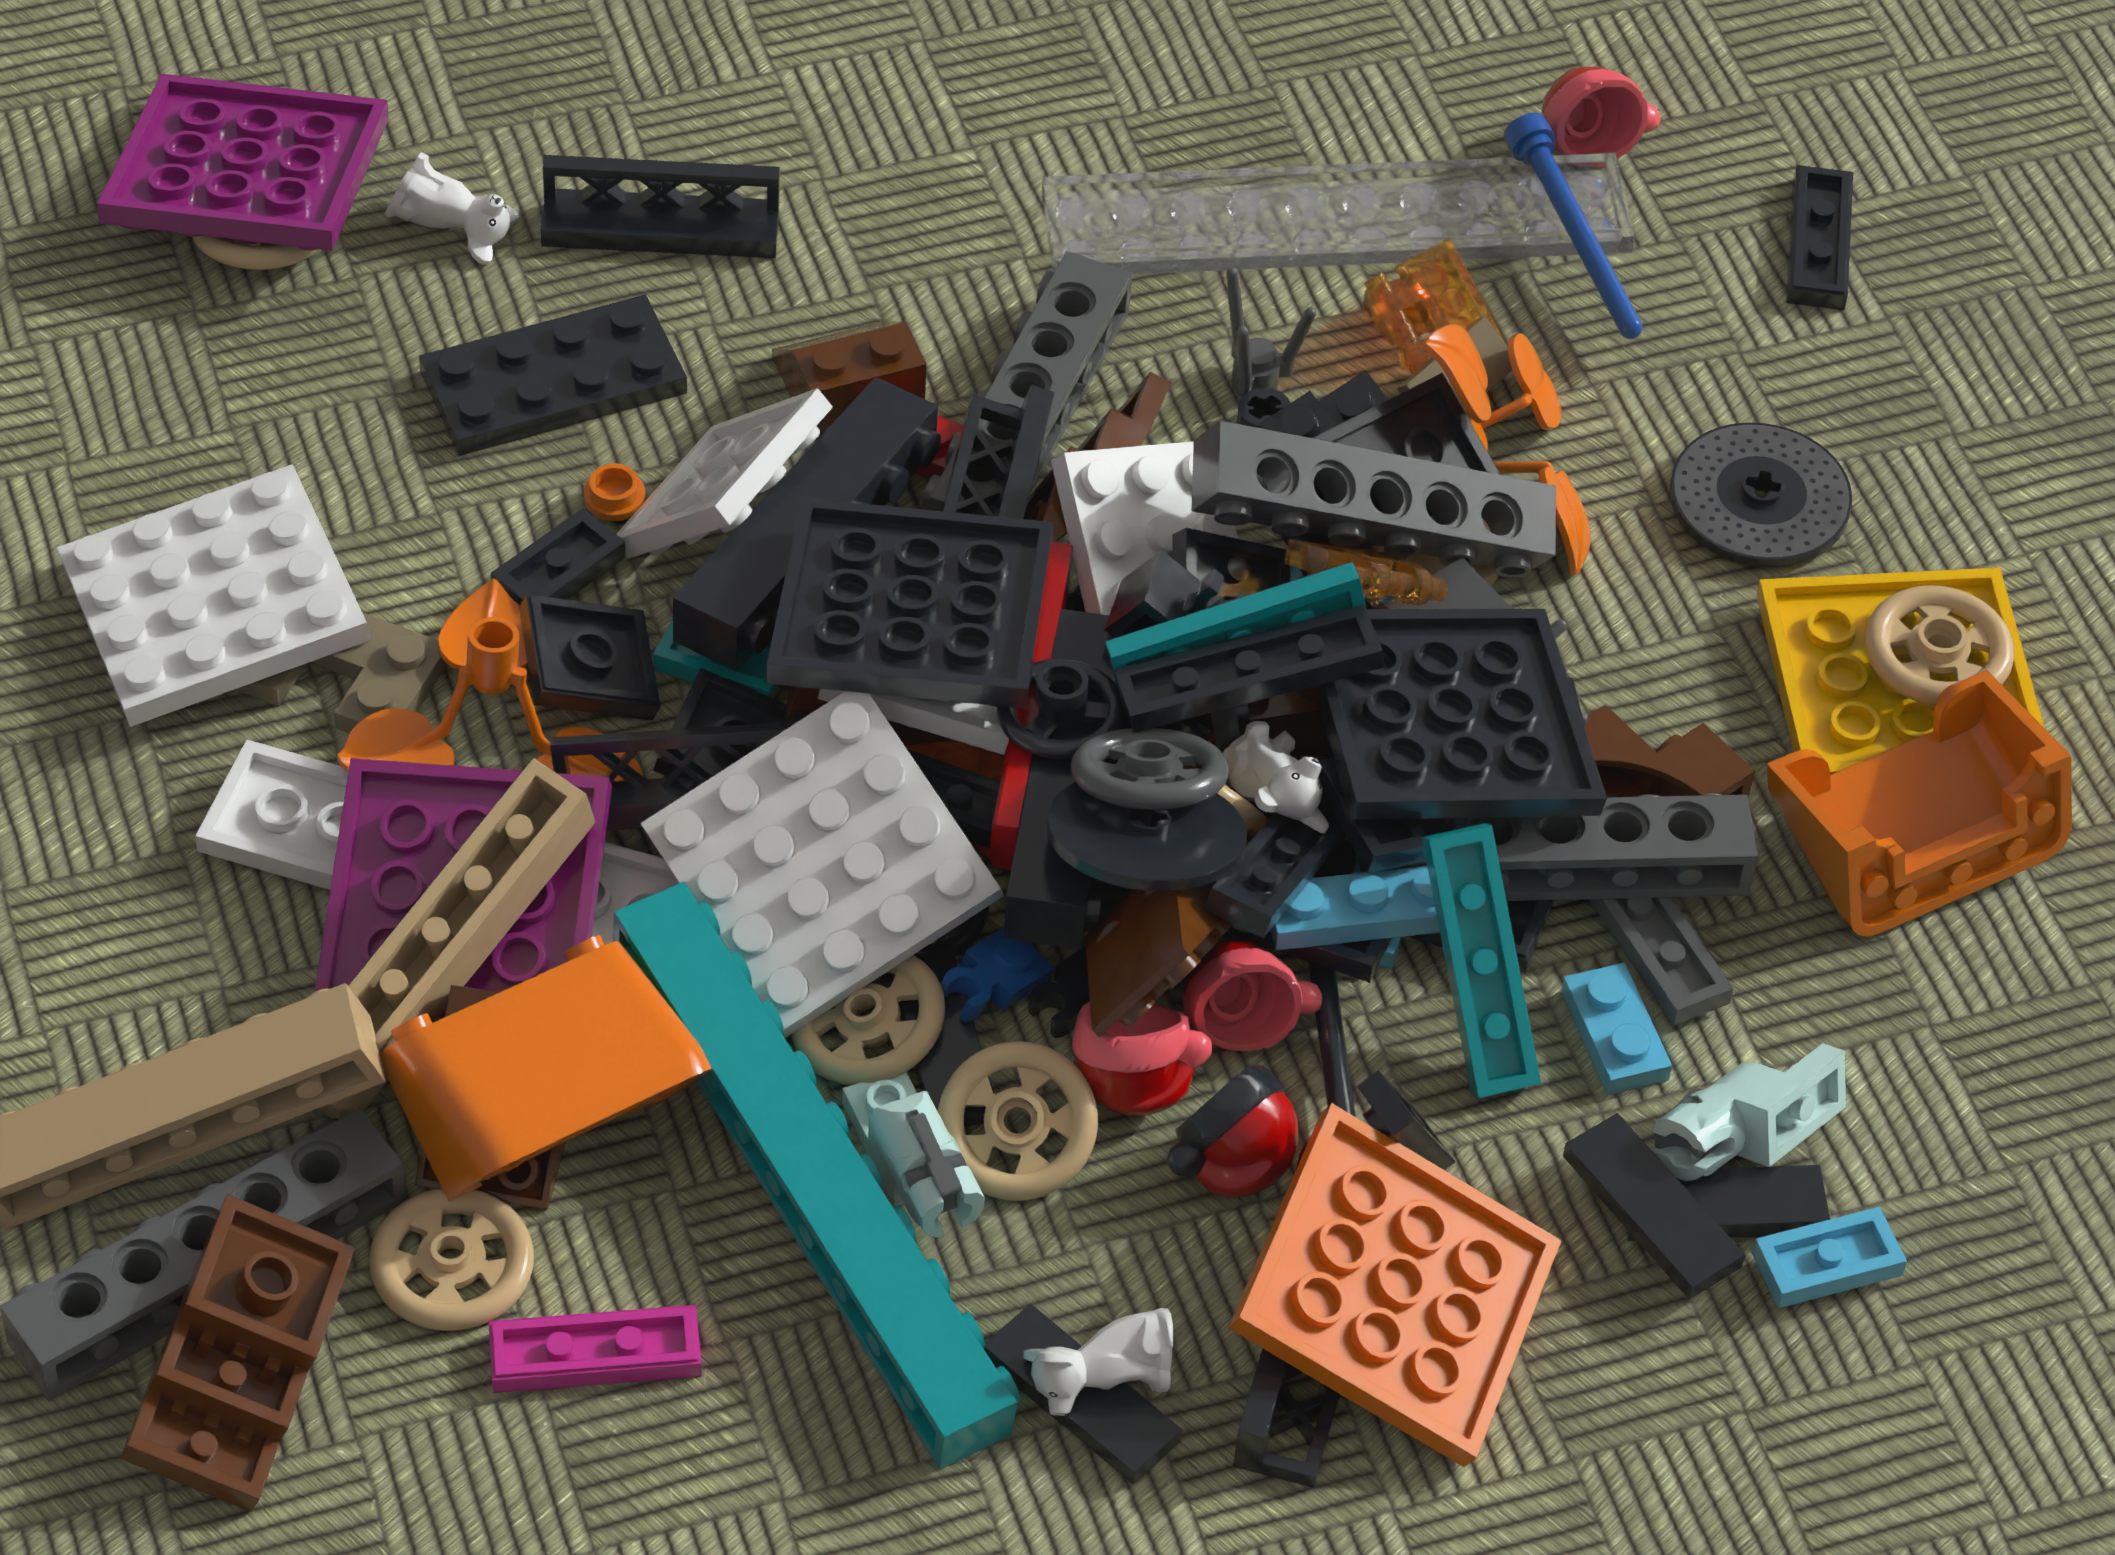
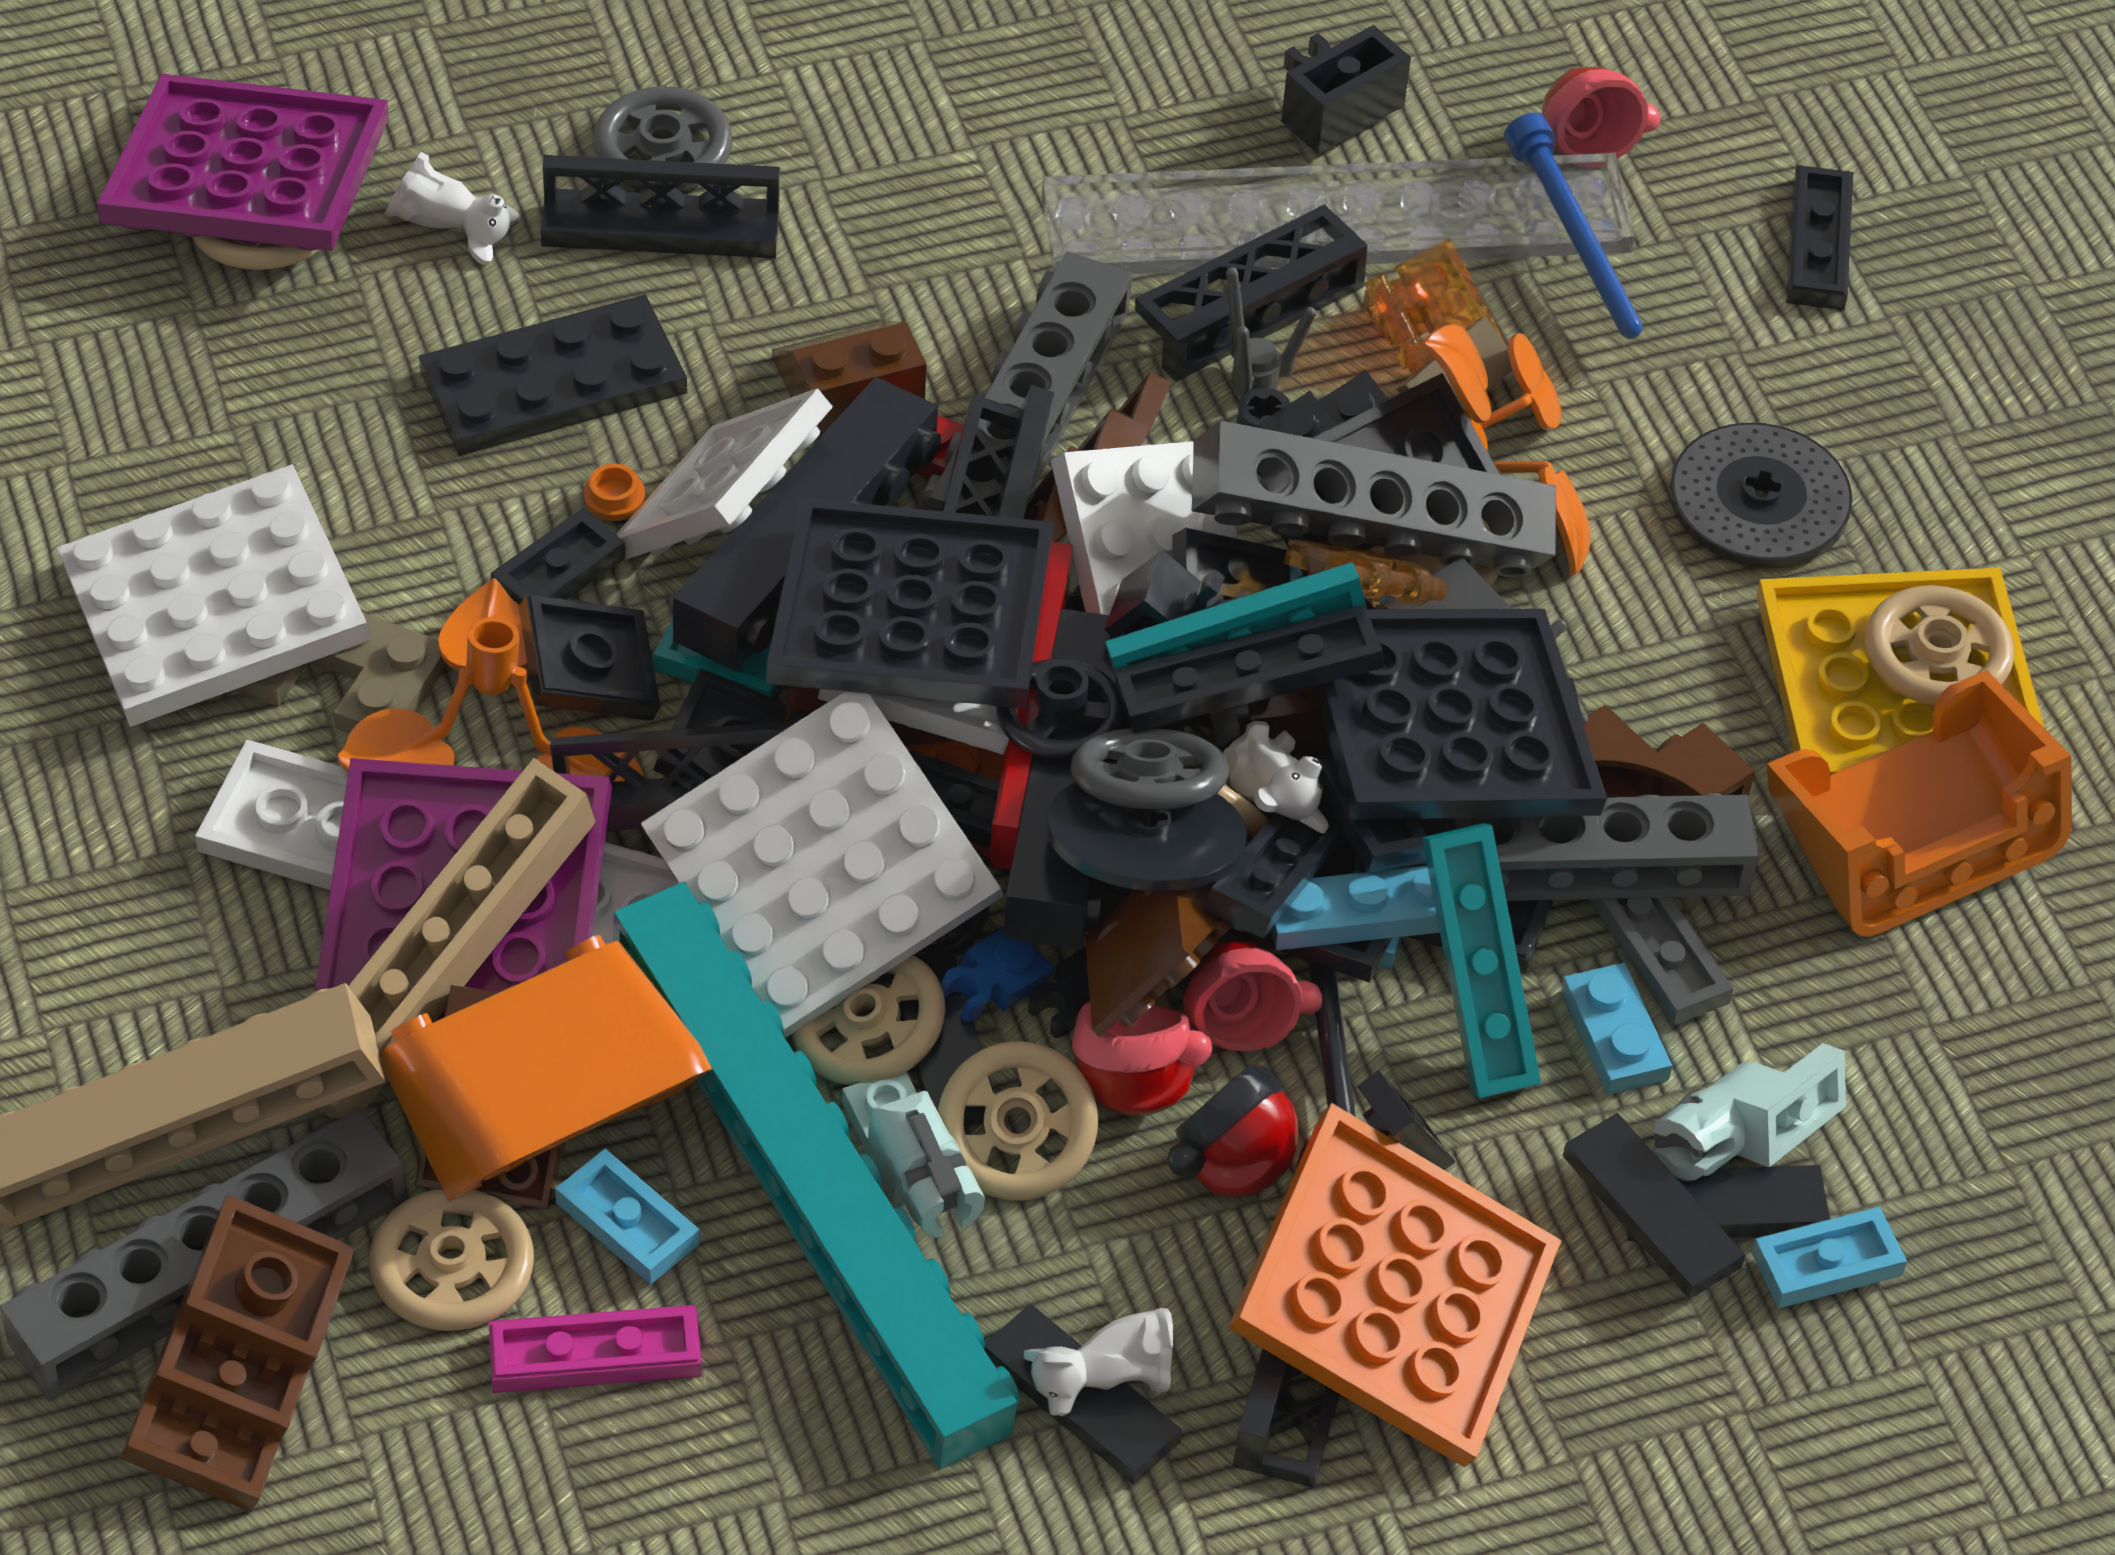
(627, 1216): none -> medium azure plate
(663, 133): none -> dark grey plate
(1269, 296): none -> black fence
(1343, 87): none -> black brick

